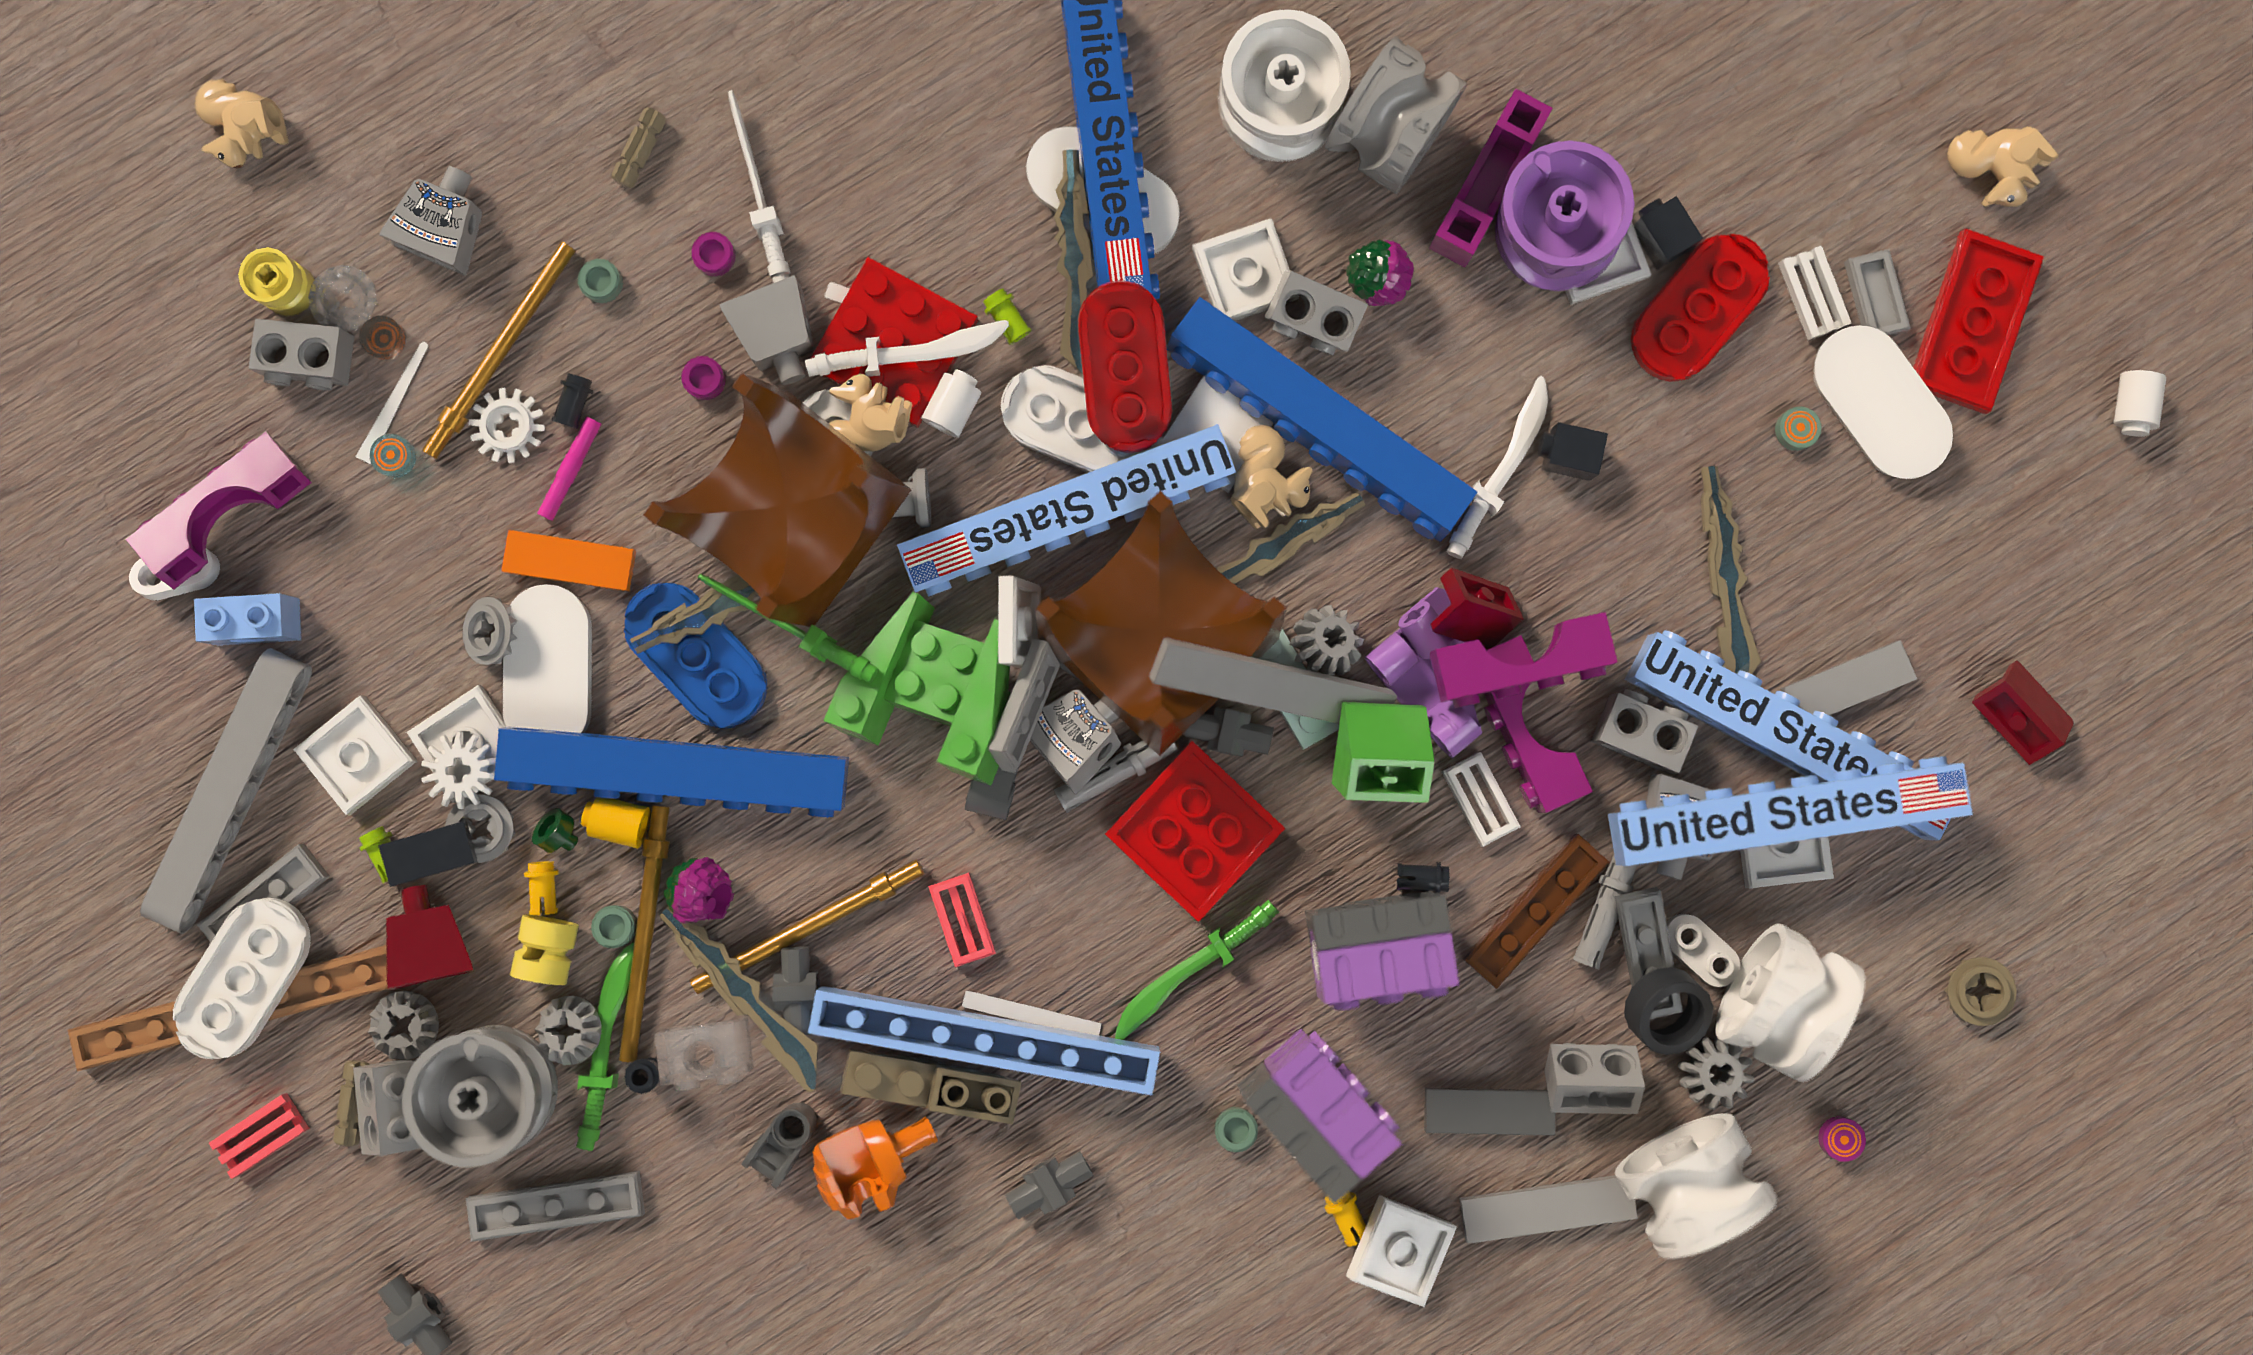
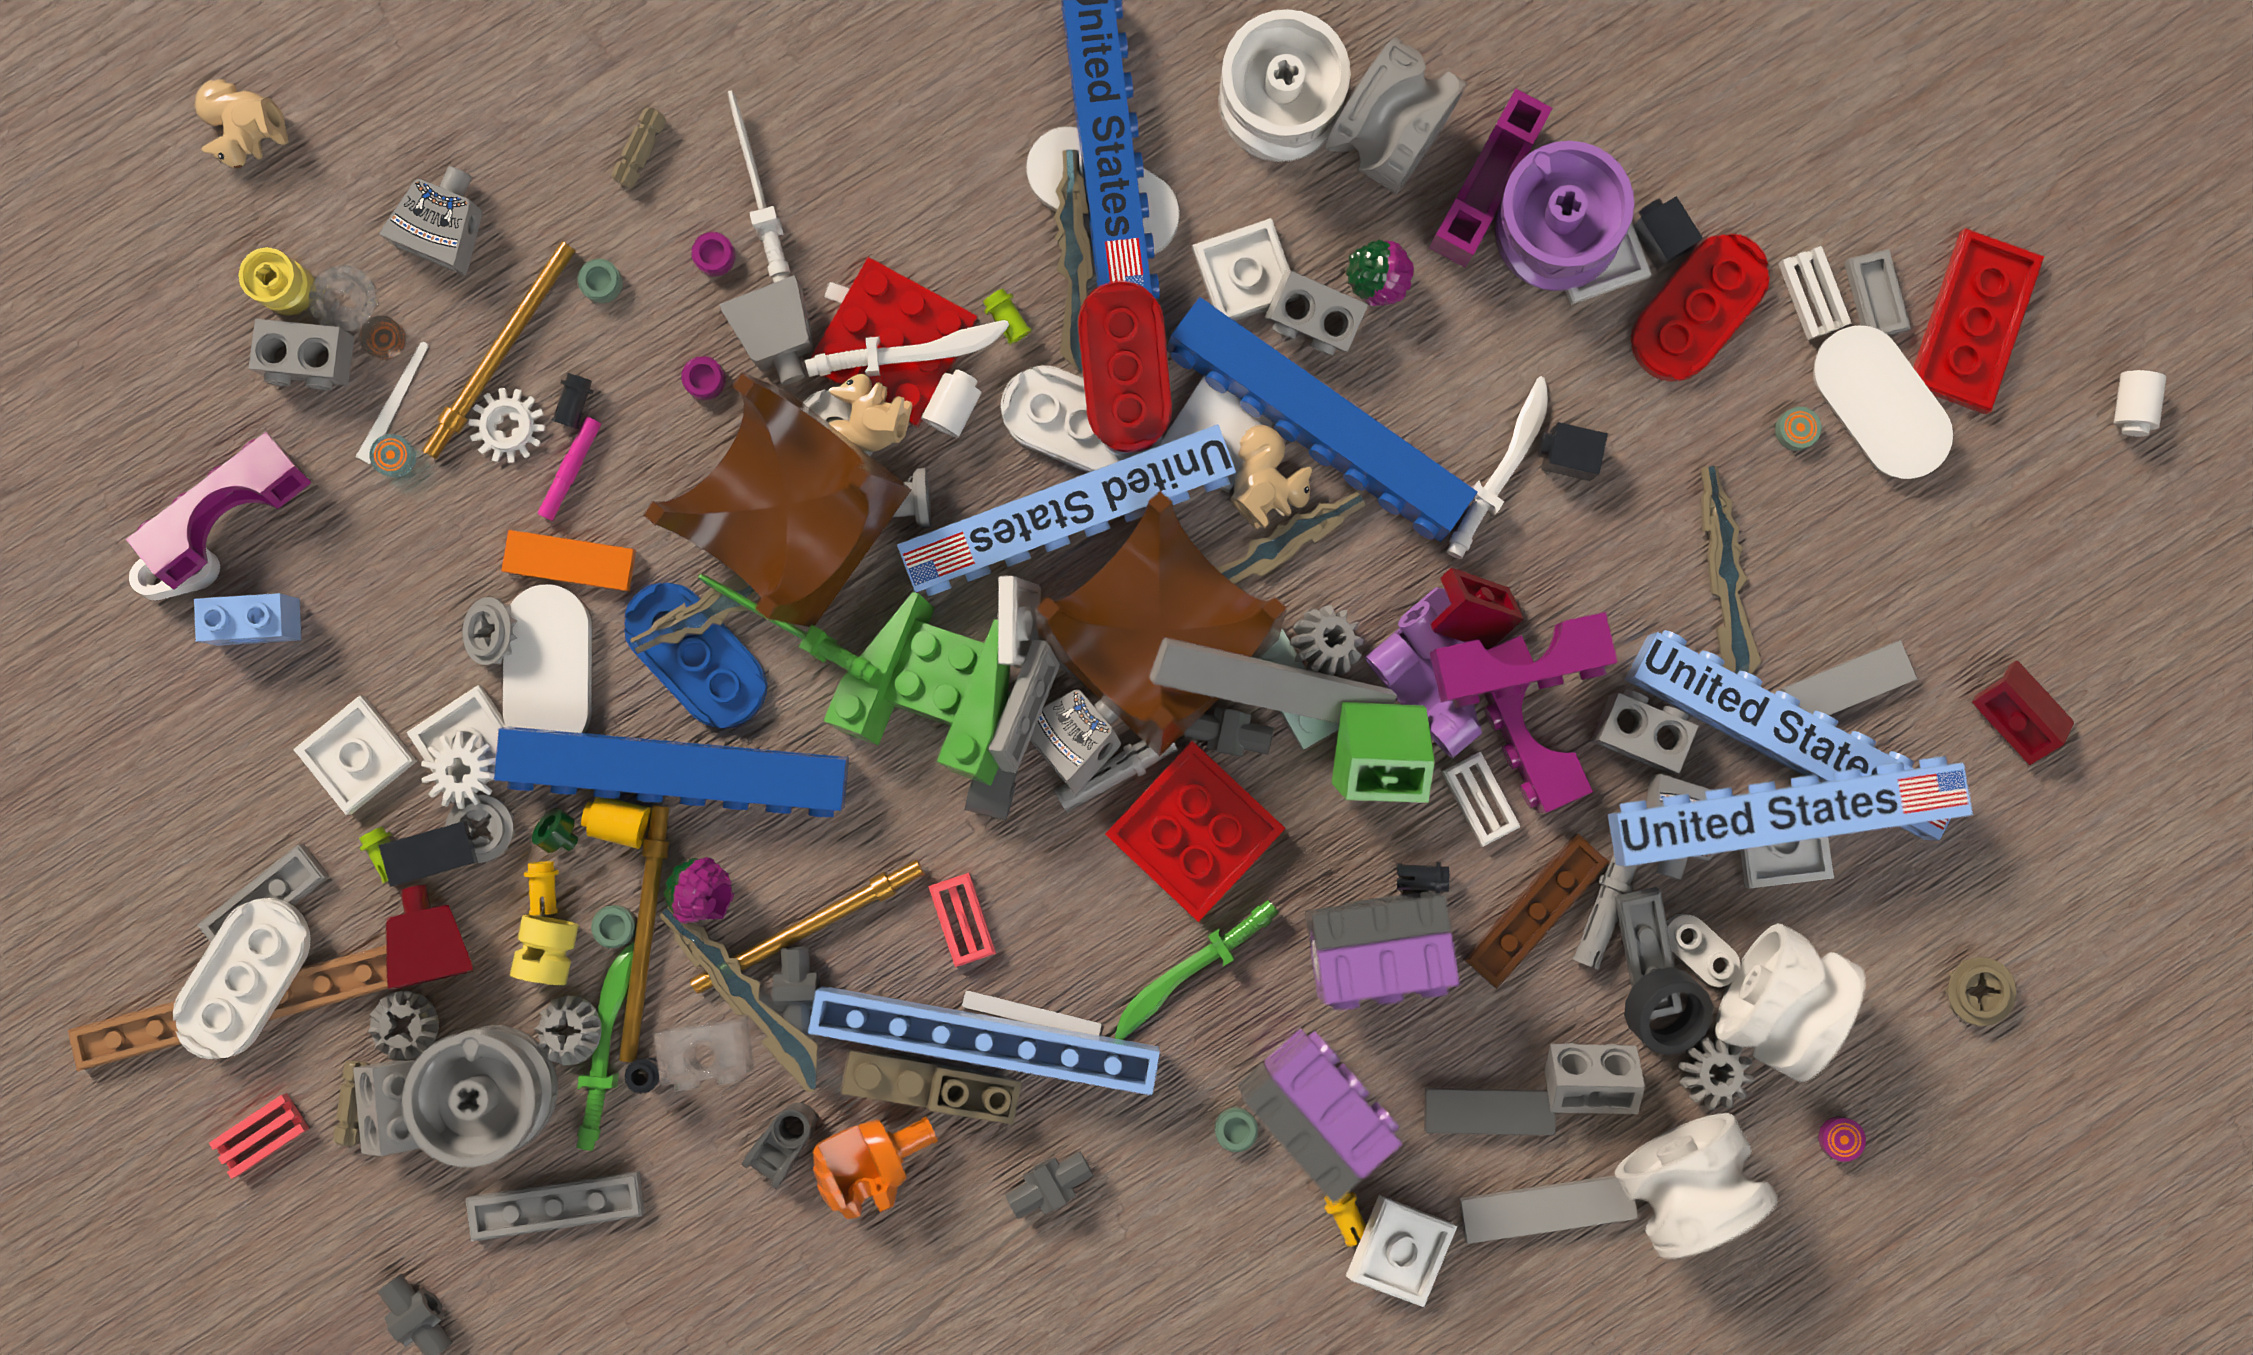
(226, 791): light grey beam -> none
(2008, 155): tan animal -> none

